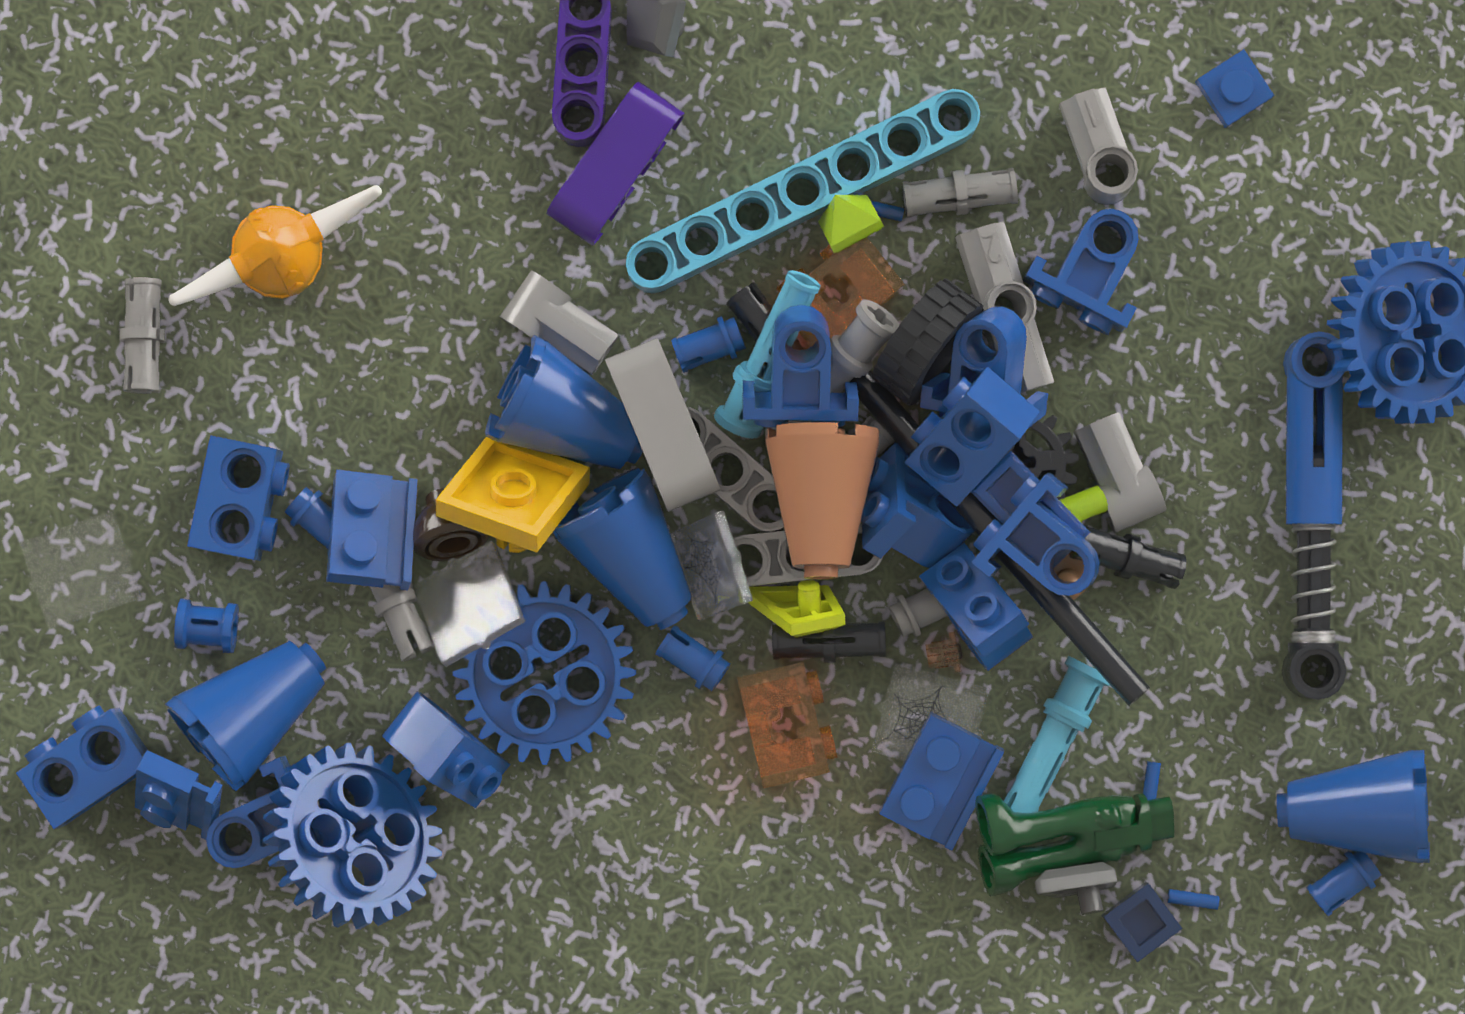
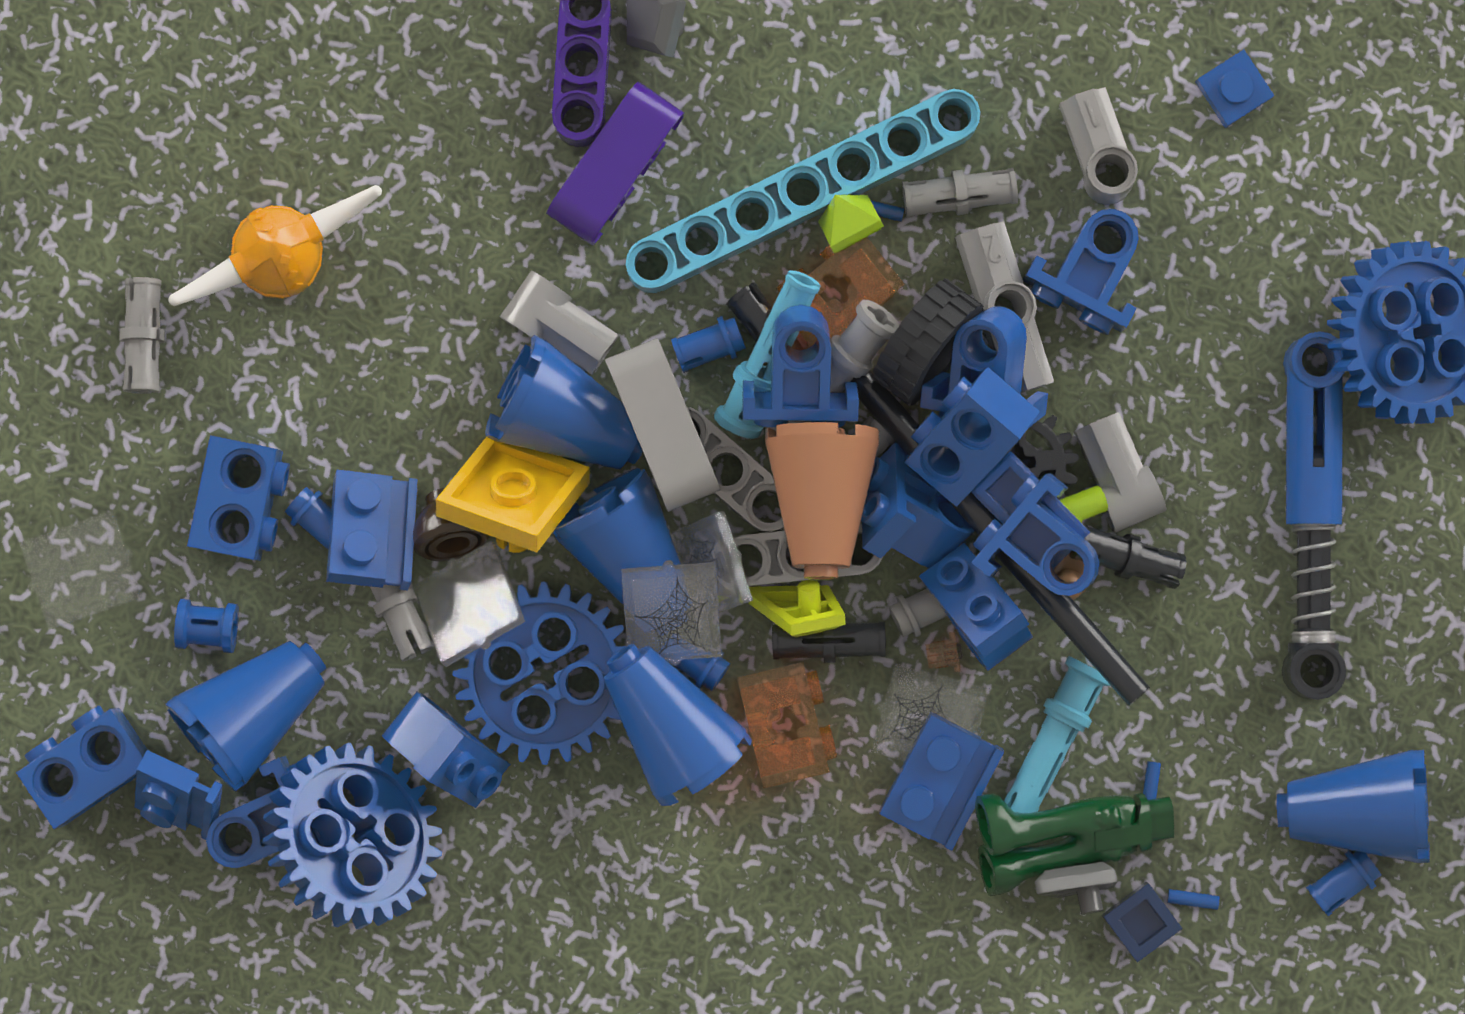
(671, 723): none -> blue cone
(673, 610): none -> clear piece

